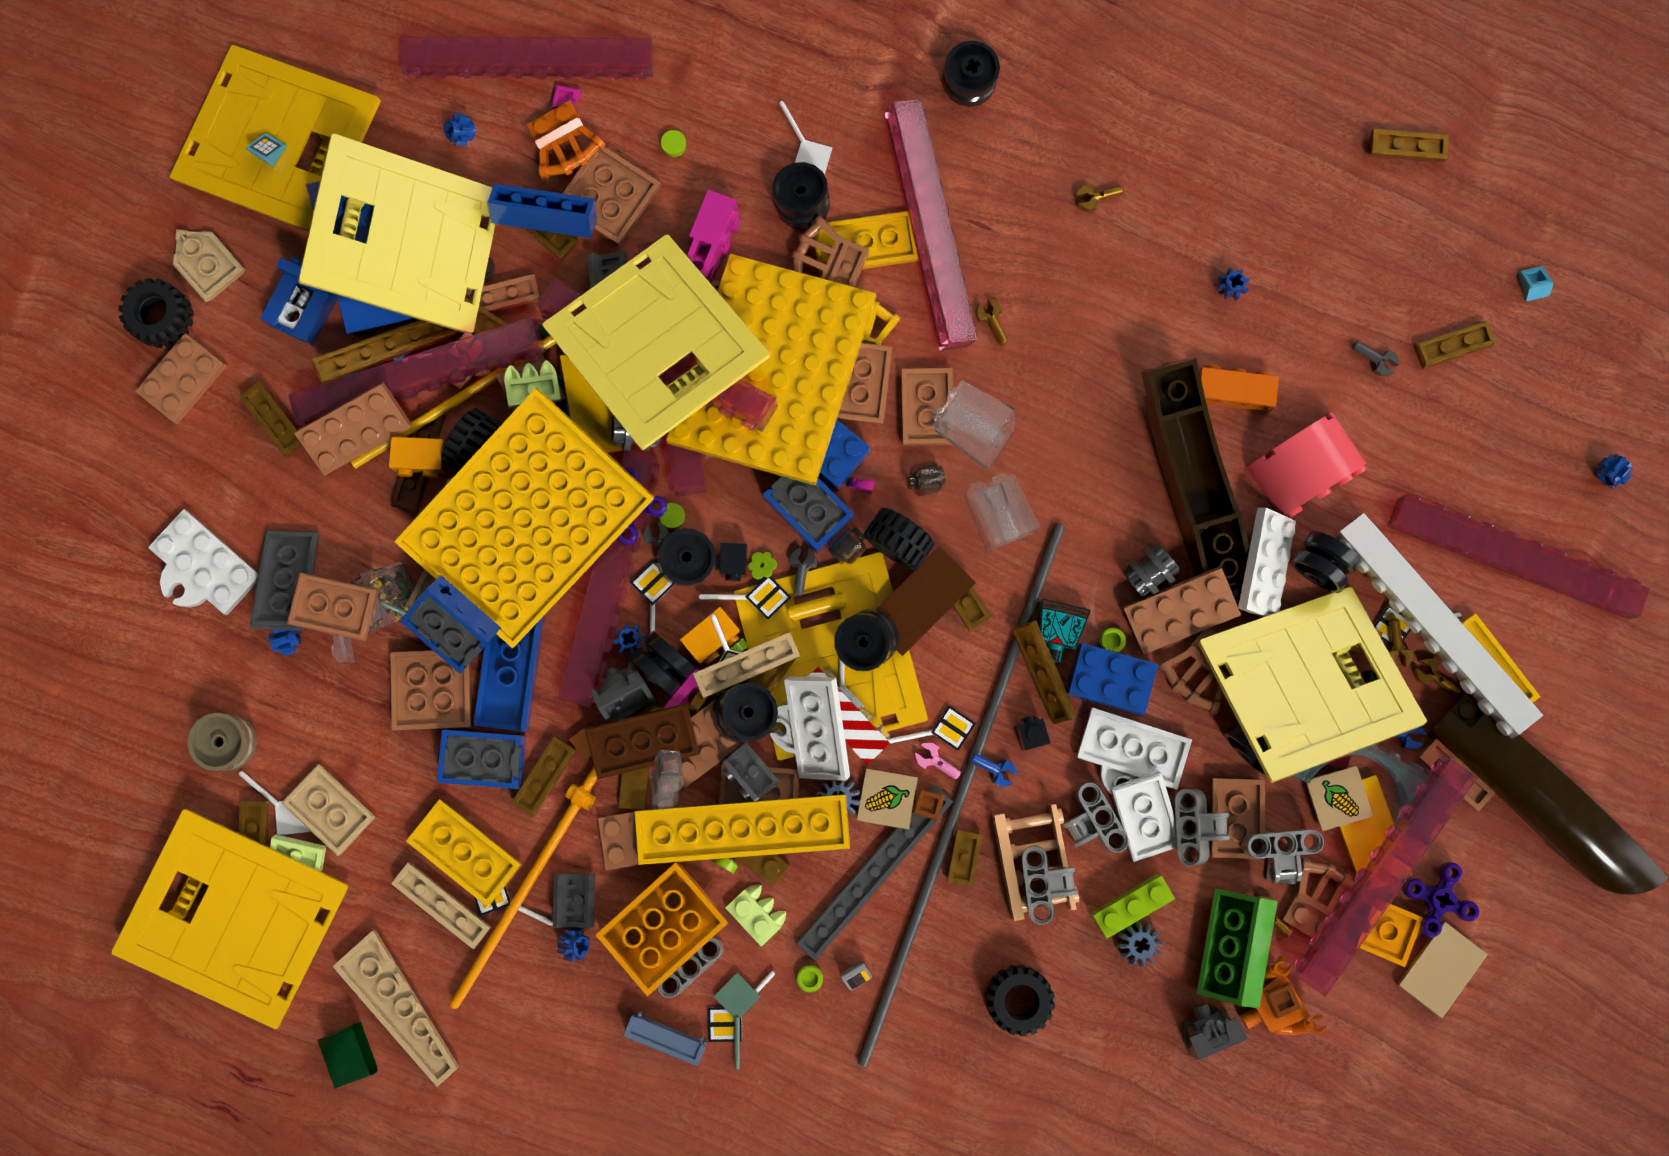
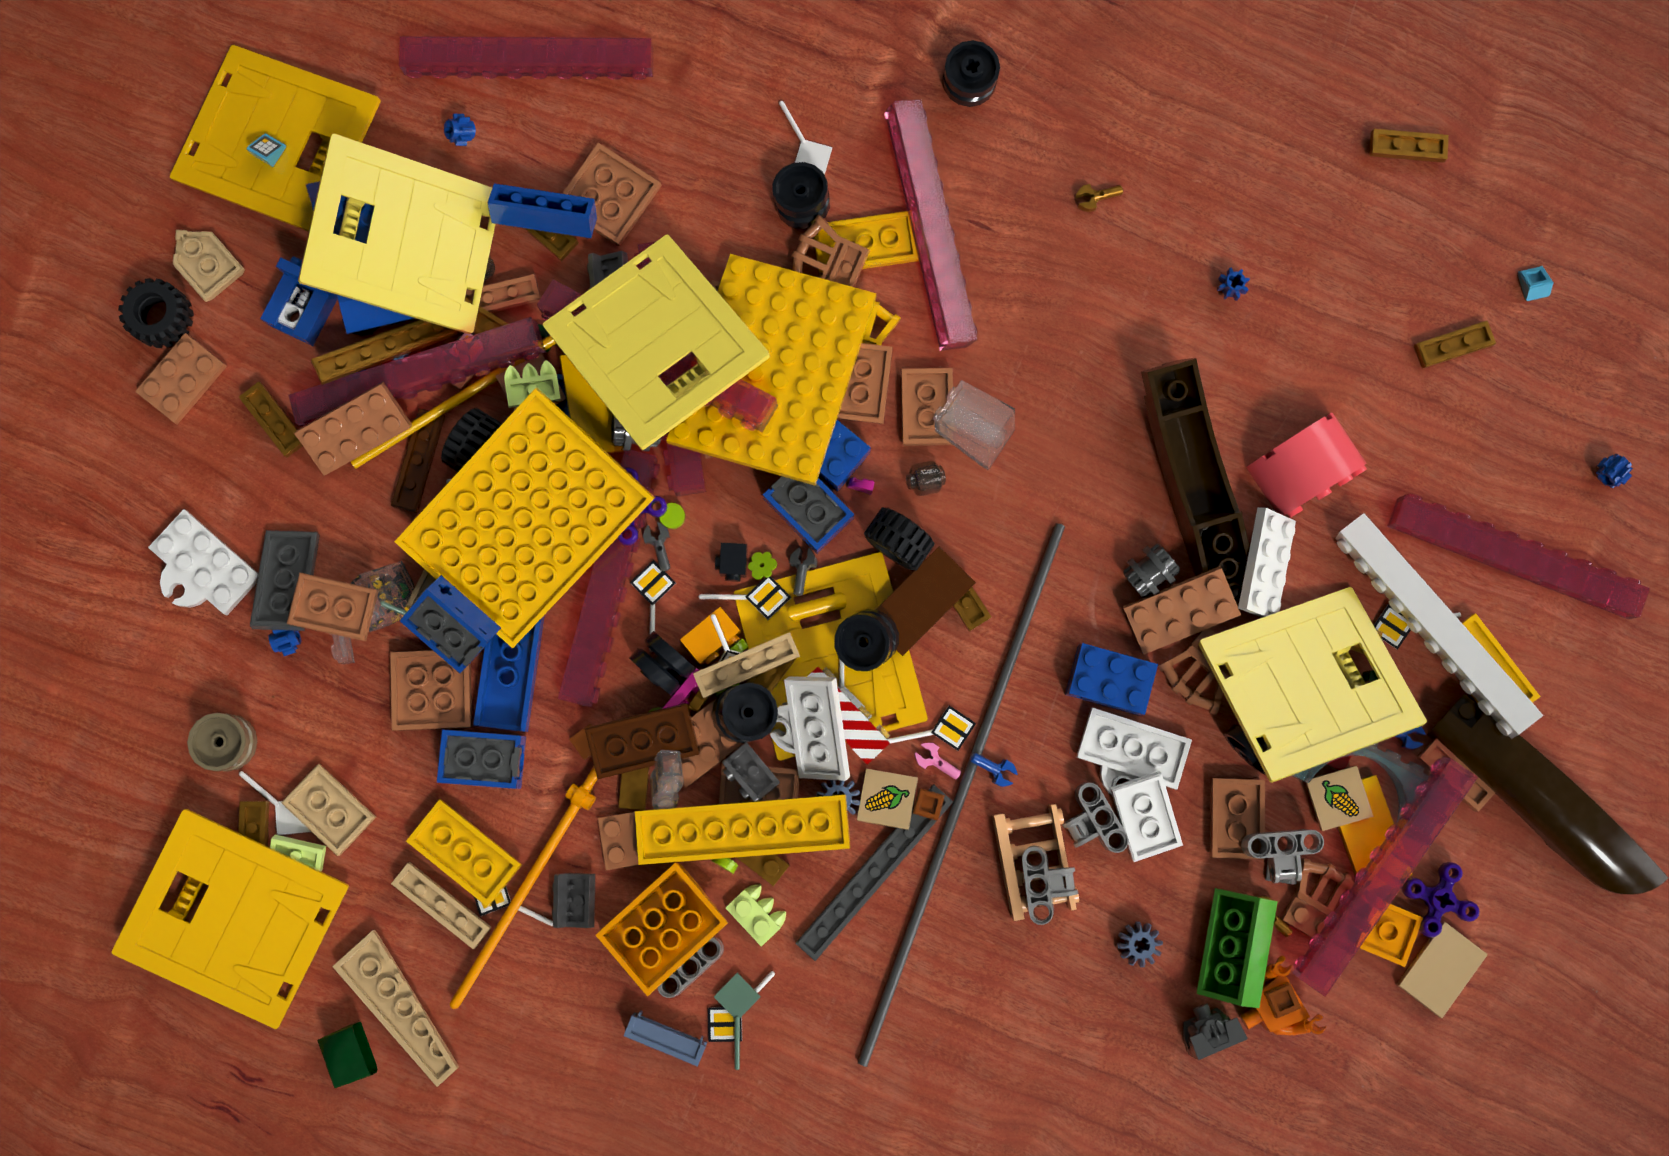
(417, 456): light orange brick -> none
(543, 776): pearl gold plate -> none
(556, 128): orange plate -> none
(563, 94): dark pink tile -> none
(573, 944): blue gear -> none
(622, 694): dark grey brick -> none
(636, 636): blue gear -> none
(672, 566): black wheel -> none
(673, 143): lime tile -> none
(712, 232): dark pink brick -> none
(809, 978): lime tile -> none
(847, 545): clear smoke head -> none
(856, 975): slope -> none
(964, 858): pearl gold plate -> none
(993, 320): pearl gold bar -> none
(1001, 511): clear slope -> none
(1032, 733): black brick -> none
(1036, 1016): black tyre -> none
(1044, 672): pearl gold tile -> none
(1061, 625): torso -> none
(1112, 640): lime tile -> none
(1131, 906): lime brick -> none
(1208, 826): light grey piece -> none
(1238, 388): orange brick -> none
(1325, 561): black wheel -> none
(1377, 358): dark grey bar -> none
(1397, 644): pearl gold bar -> none
(1435, 676): pearl gold bar -> none

